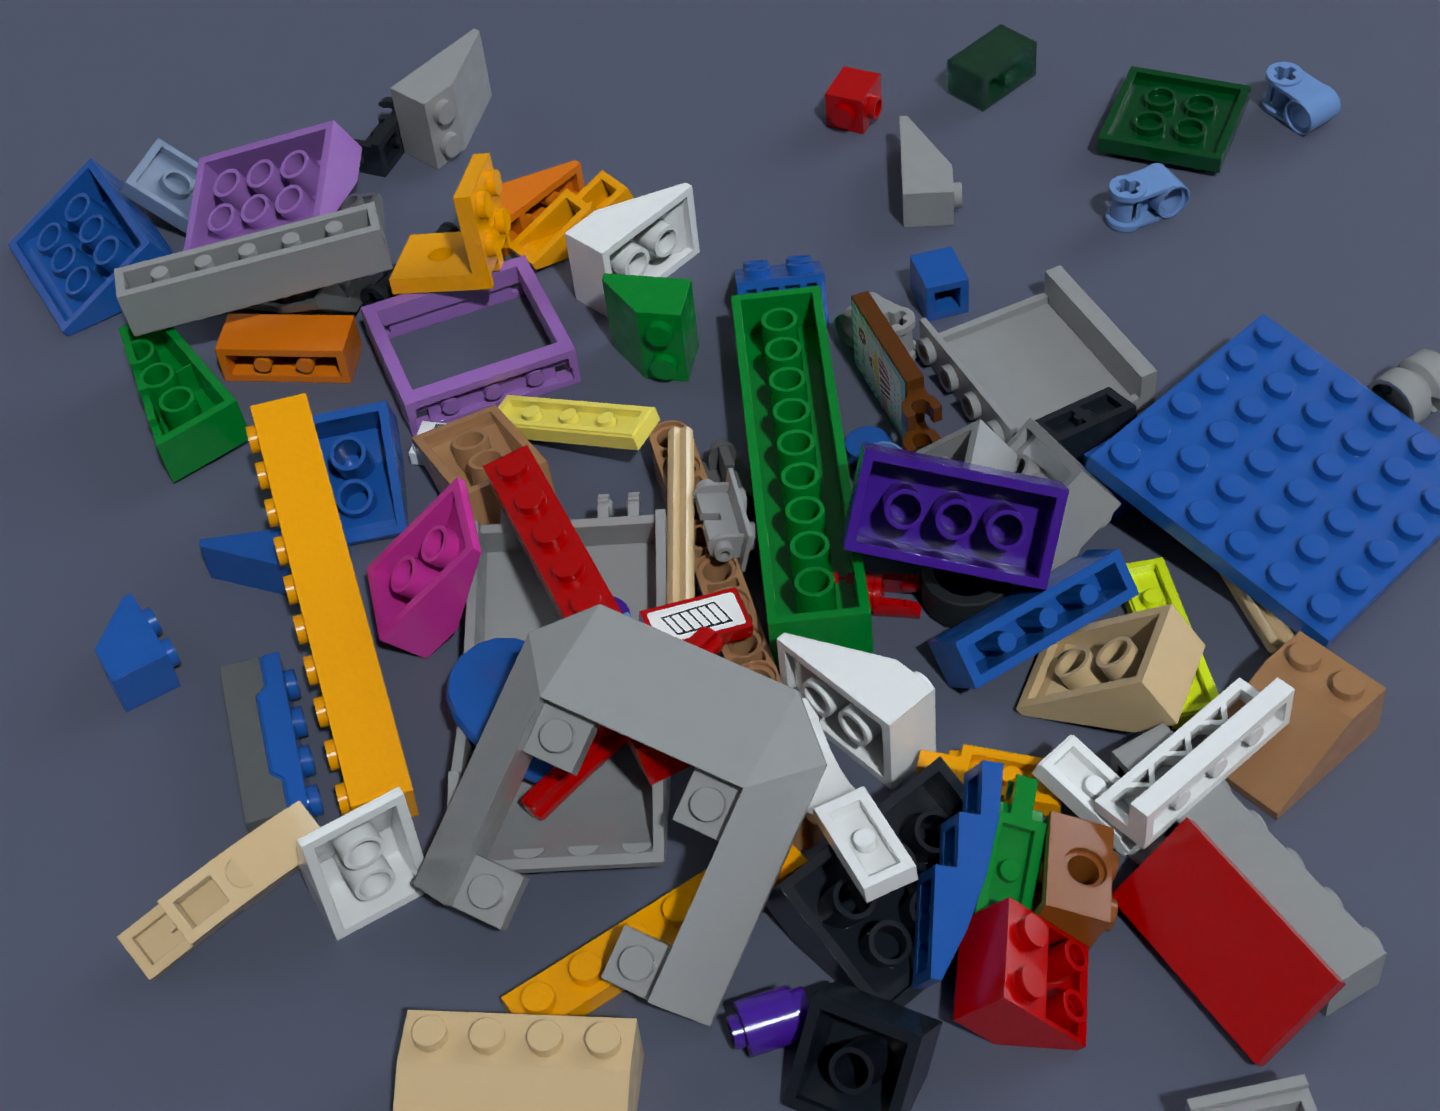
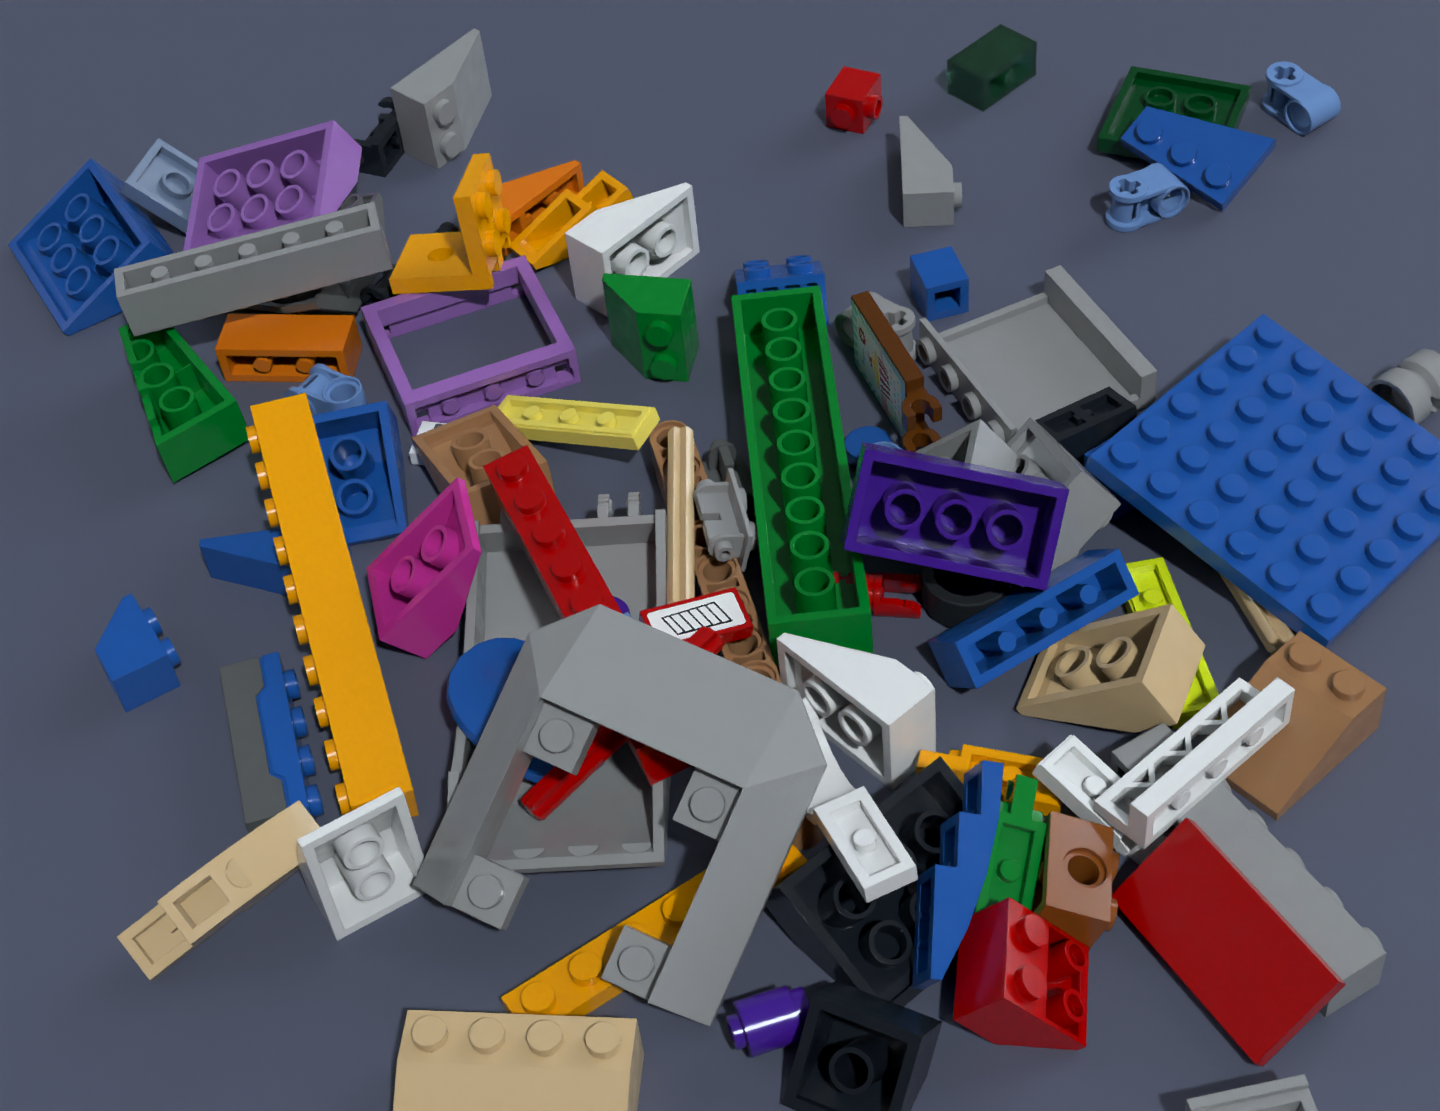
(329, 390): none -> medium blue piece
(1201, 154): none -> blue wing

